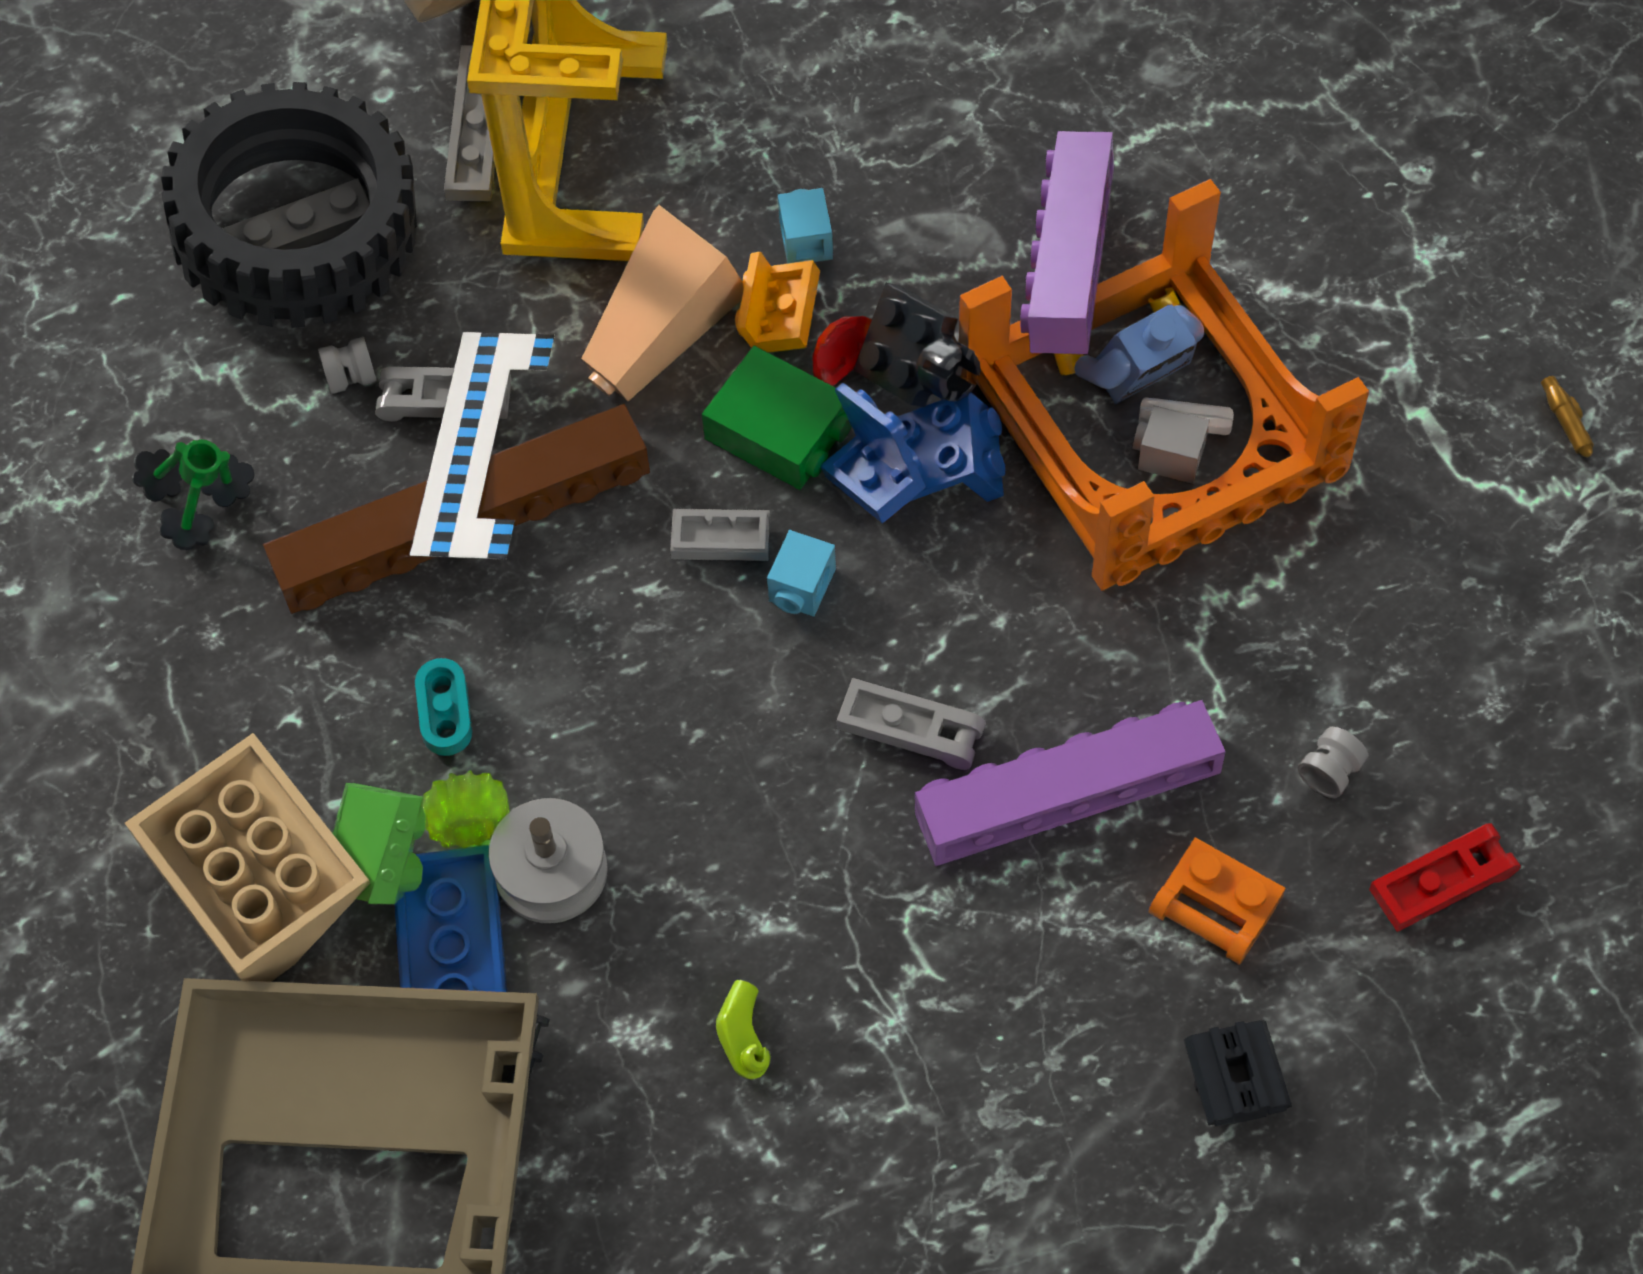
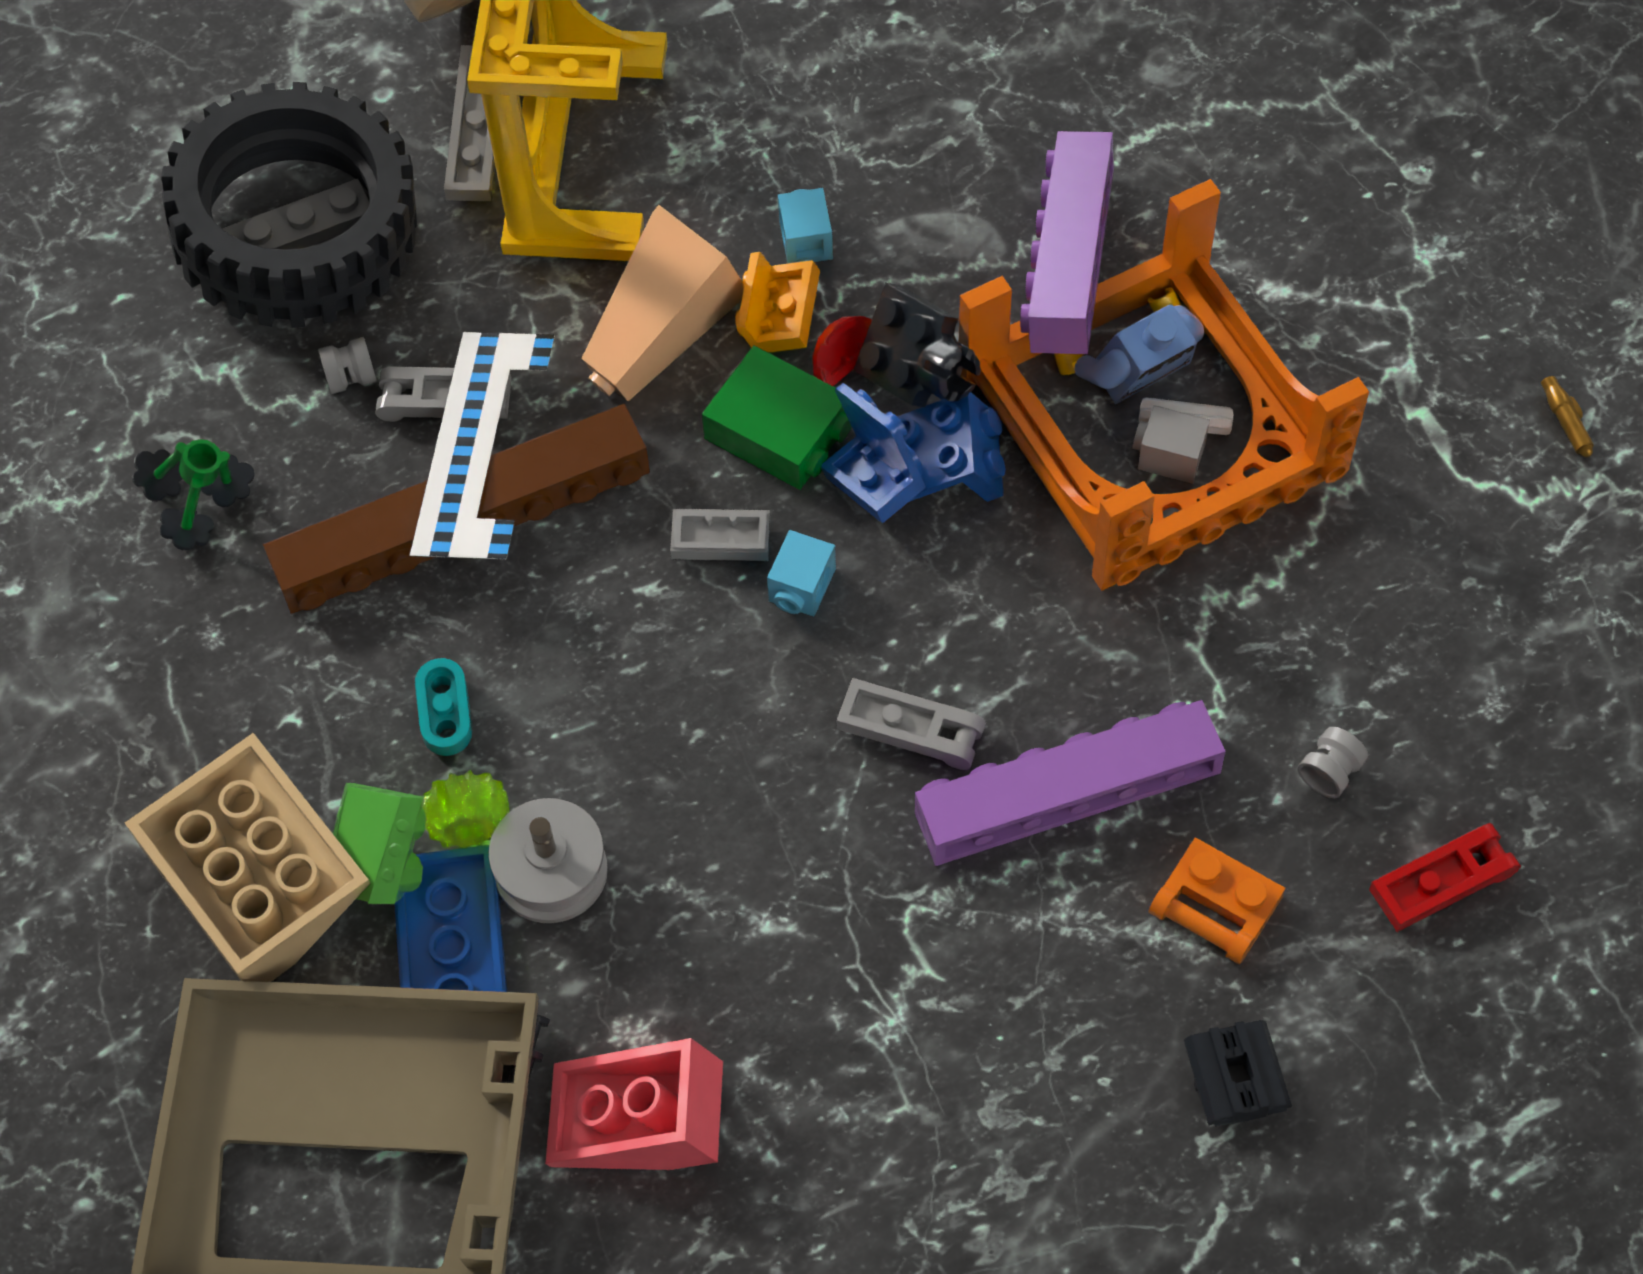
(637, 1109): none -> coral slope
(737, 1032): lime arm -> none

